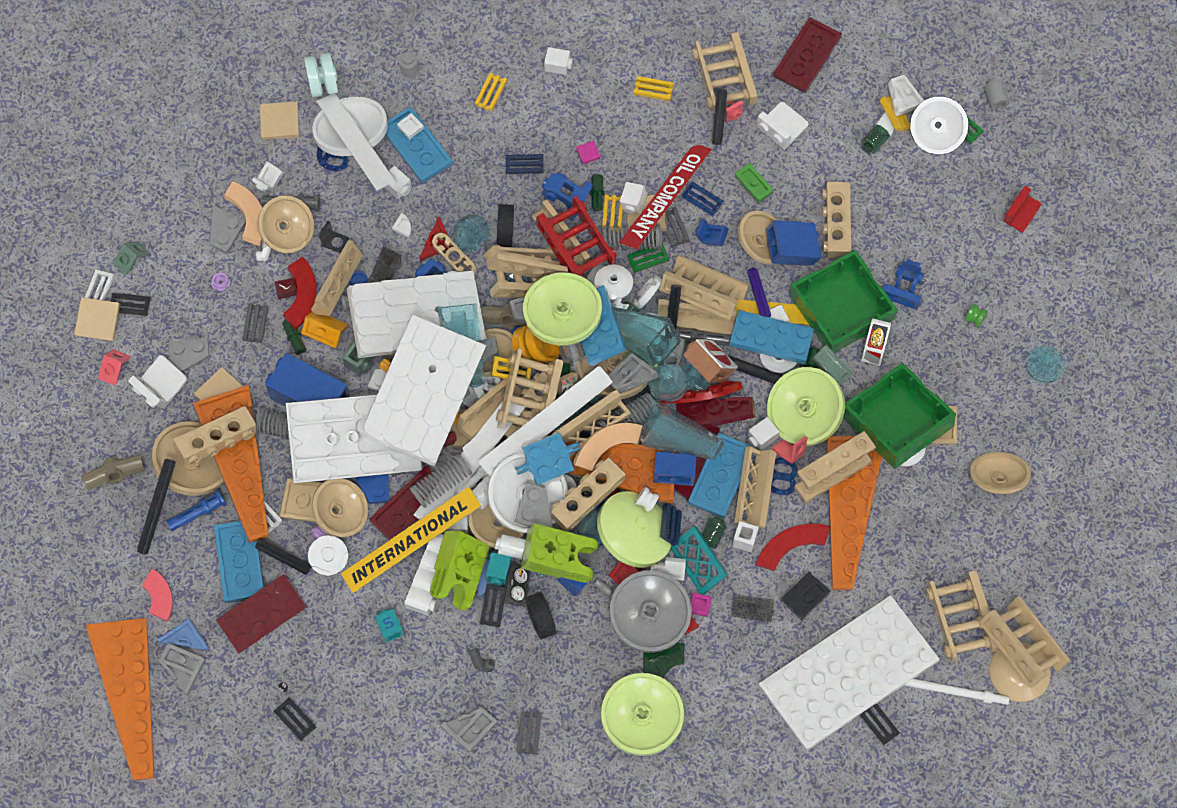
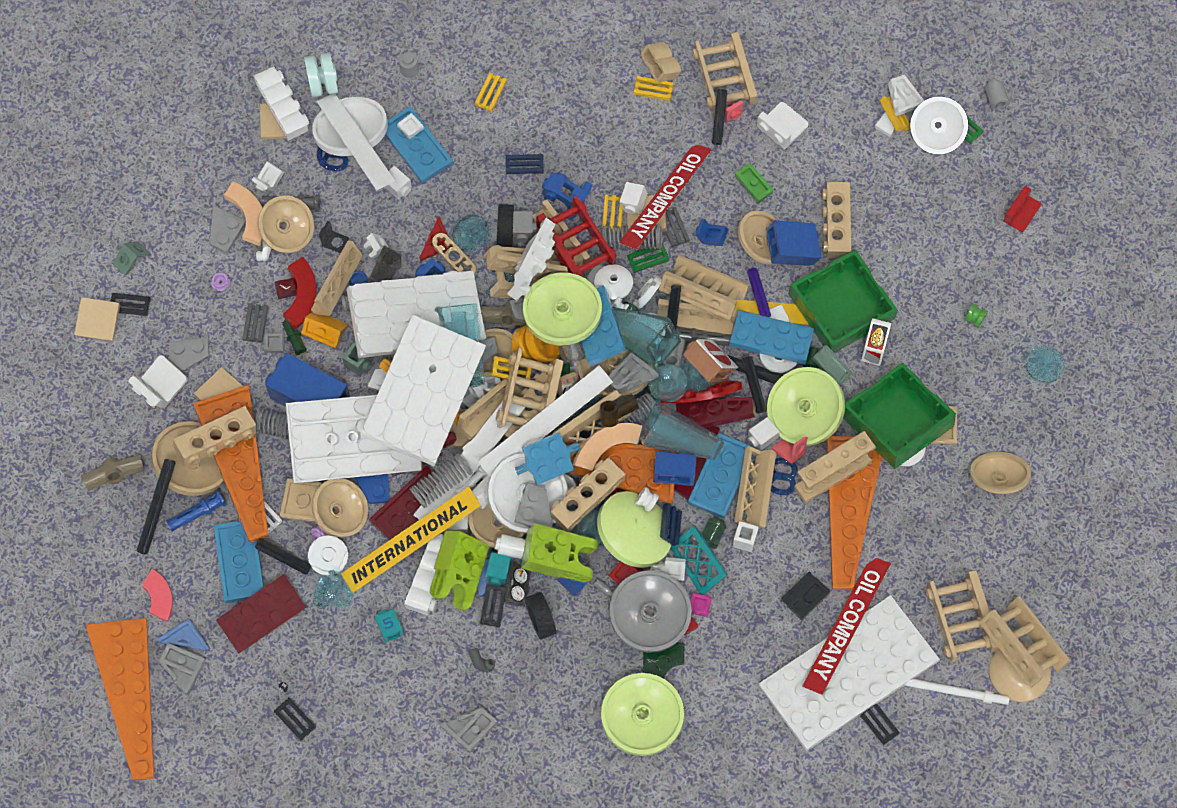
(106, 289): white tile -> none
(111, 366): coral bracket -> none
(274, 343): none -> light grey tile
(281, 103): none -> white brick
(329, 589): none -> clear light blue tile
(376, 242): none -> white tile
(402, 226): white tile -> none
(523, 228): none -> light grey brick
(531, 715): dark grey tile -> none
(533, 259): none -> white bracket
(558, 61): white brick -> none
(588, 152): dark pink tile -> none
(597, 192): dark green axle -> none
(612, 411): none -> dark brown piece
(661, 63): none -> tan brick
(698, 204): clear blue tile -> none
(752, 608): clear smoke slope -> none
(754, 384): none -> black axle
(789, 539): red tile -> none
(807, 55): dark red plate -> none
(846, 626): none -> red sticker
(875, 139): clear green brick -> none
(911, 272): blue tile -> none

